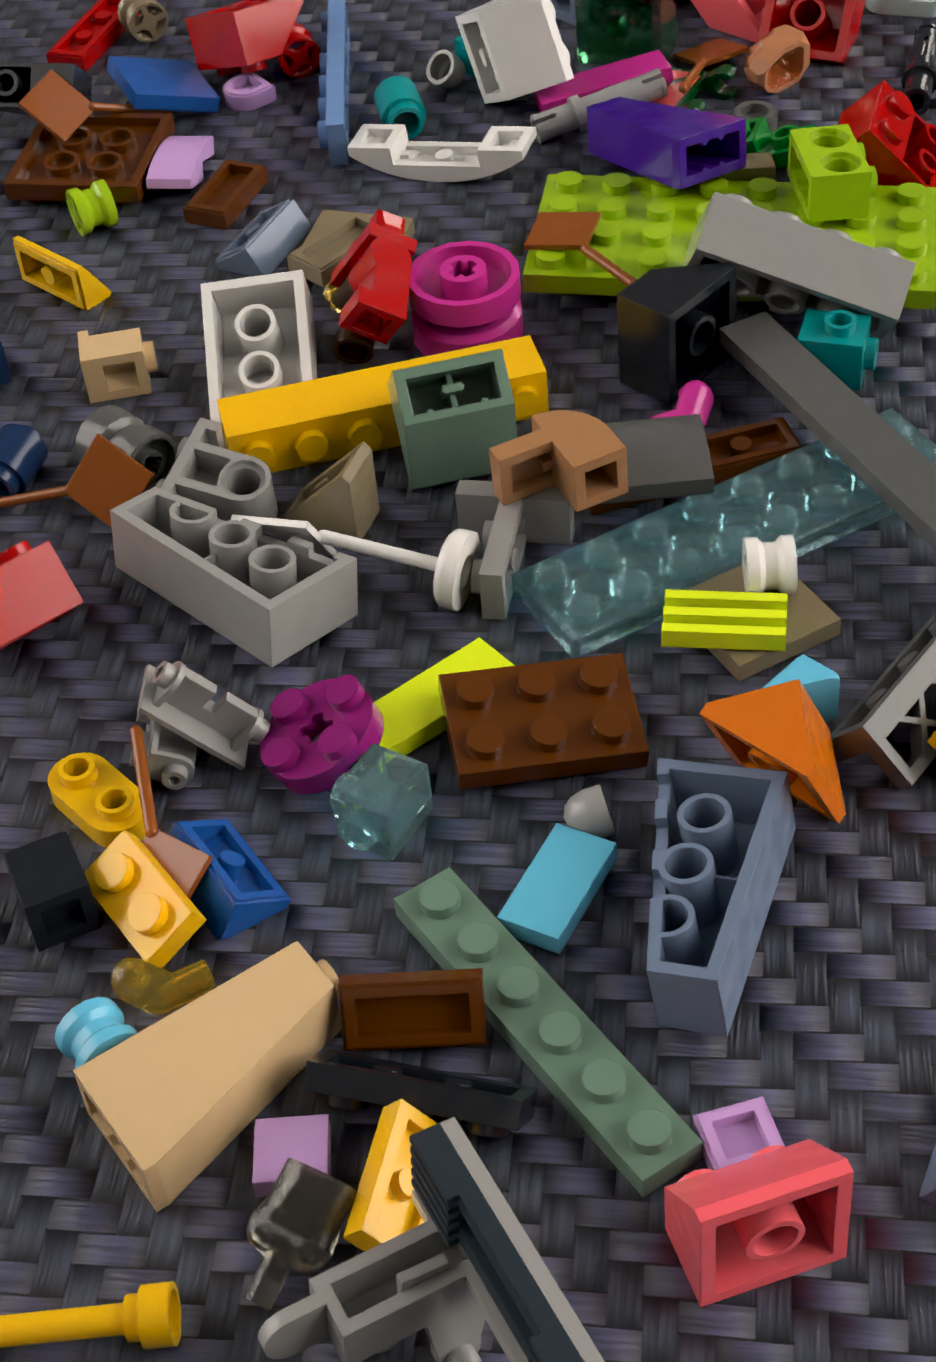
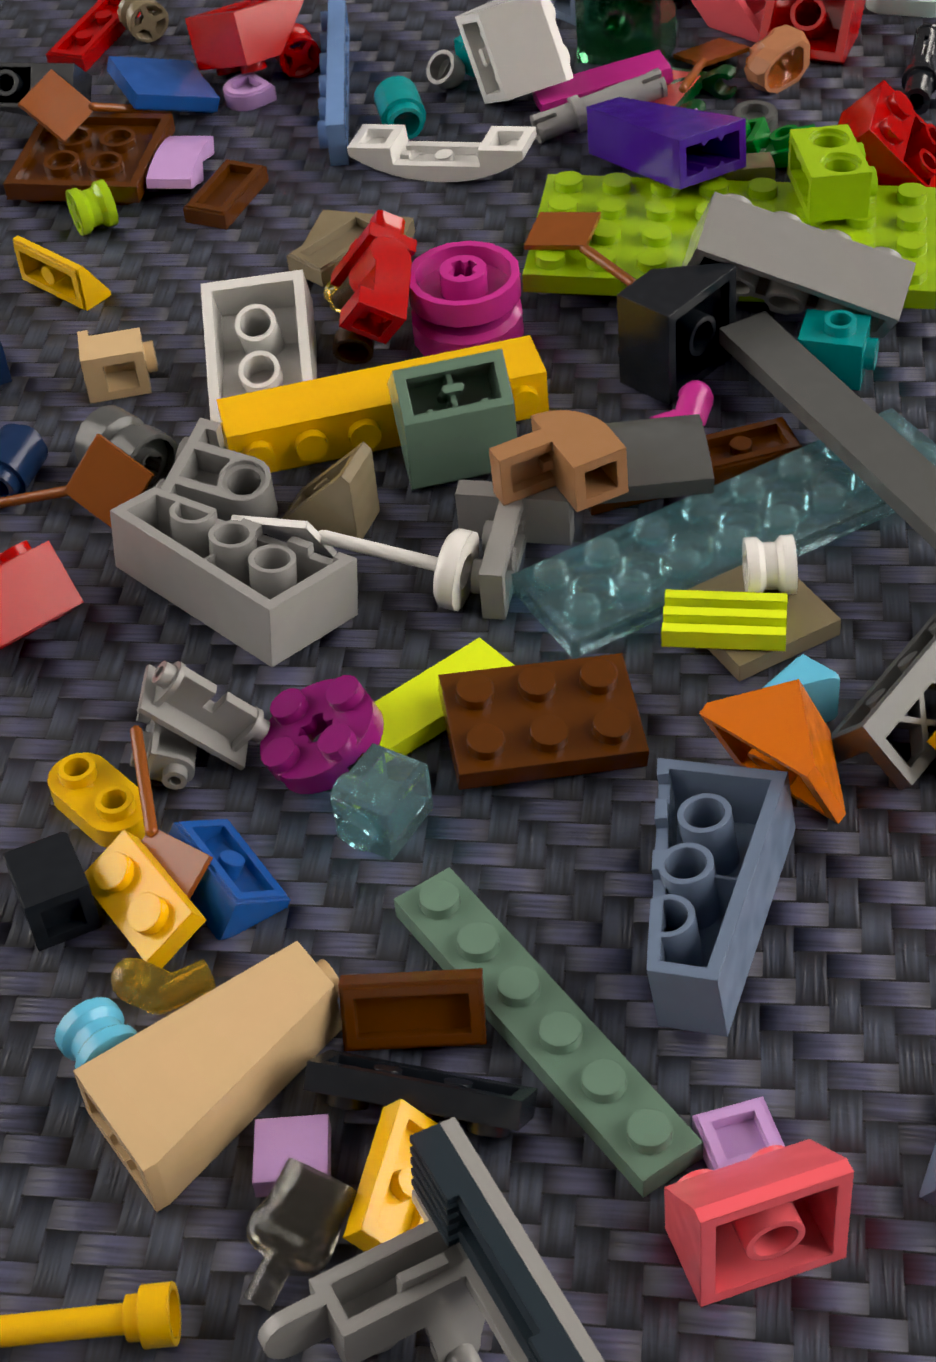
(265, 240): sand blue slope -> none
(558, 887): medium azure tile -> none
(589, 812): light grey hinge -> none

